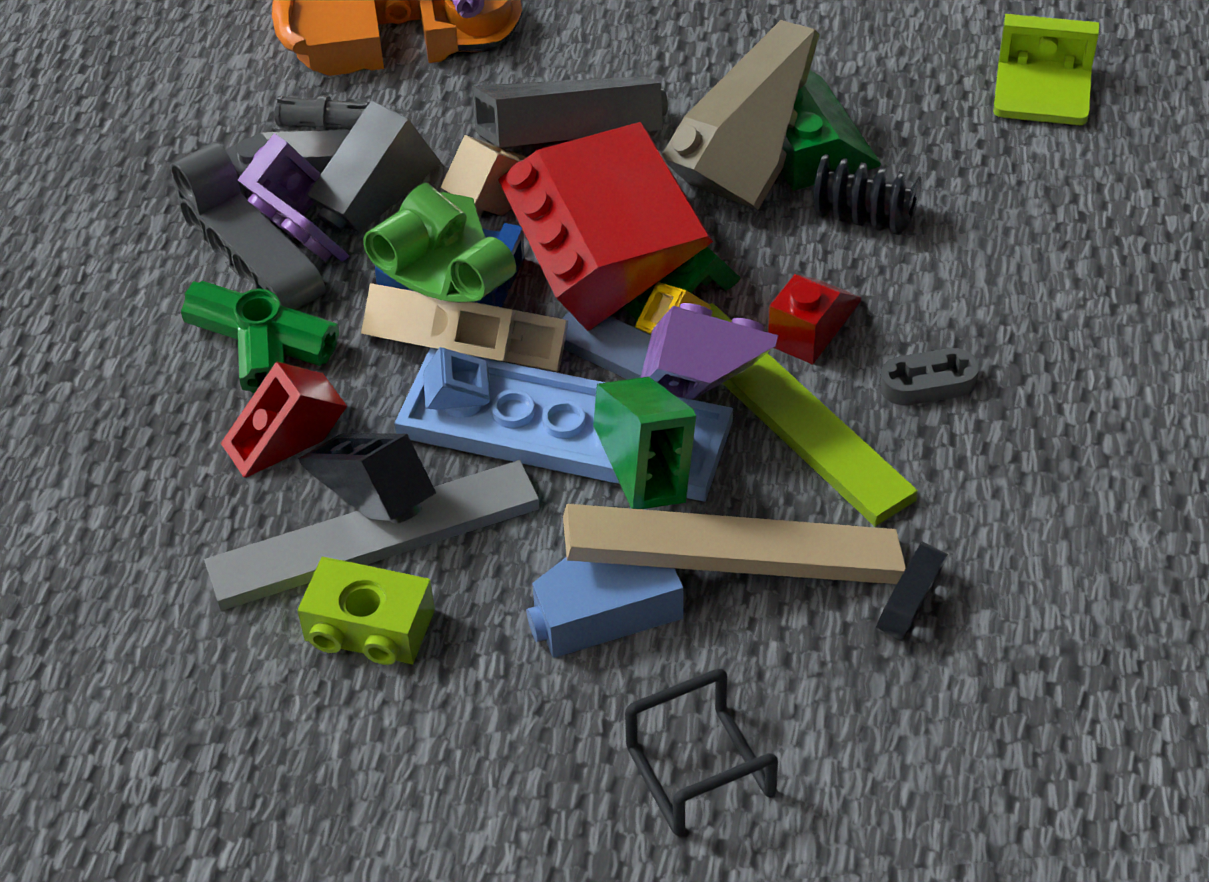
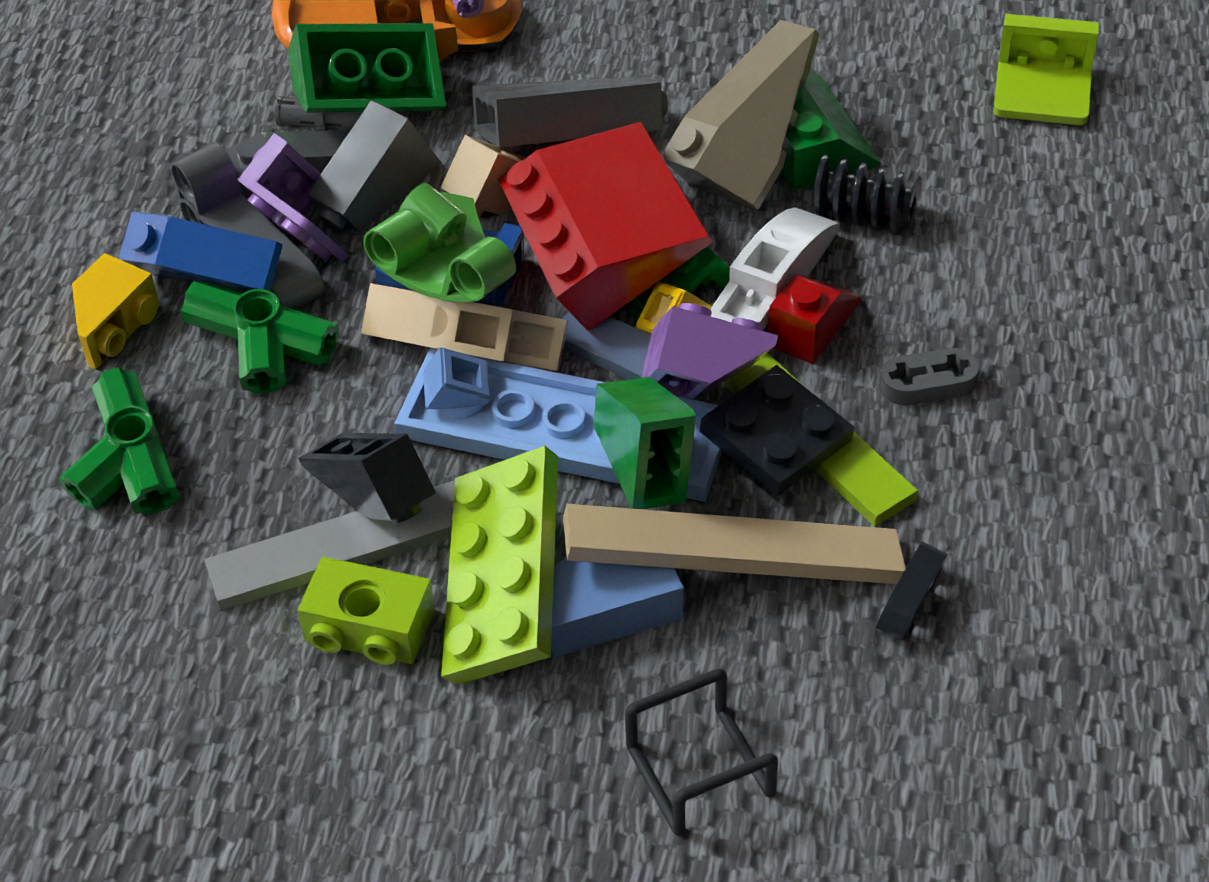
(110, 305): none -> yellow slope
(127, 453): none -> green piece
(199, 252): none -> blue slope
(283, 417): red slope -> none
(362, 62): none -> green slope
(501, 567): none -> lime plate
(776, 430): none -> black plate
(782, 248): none -> white slope

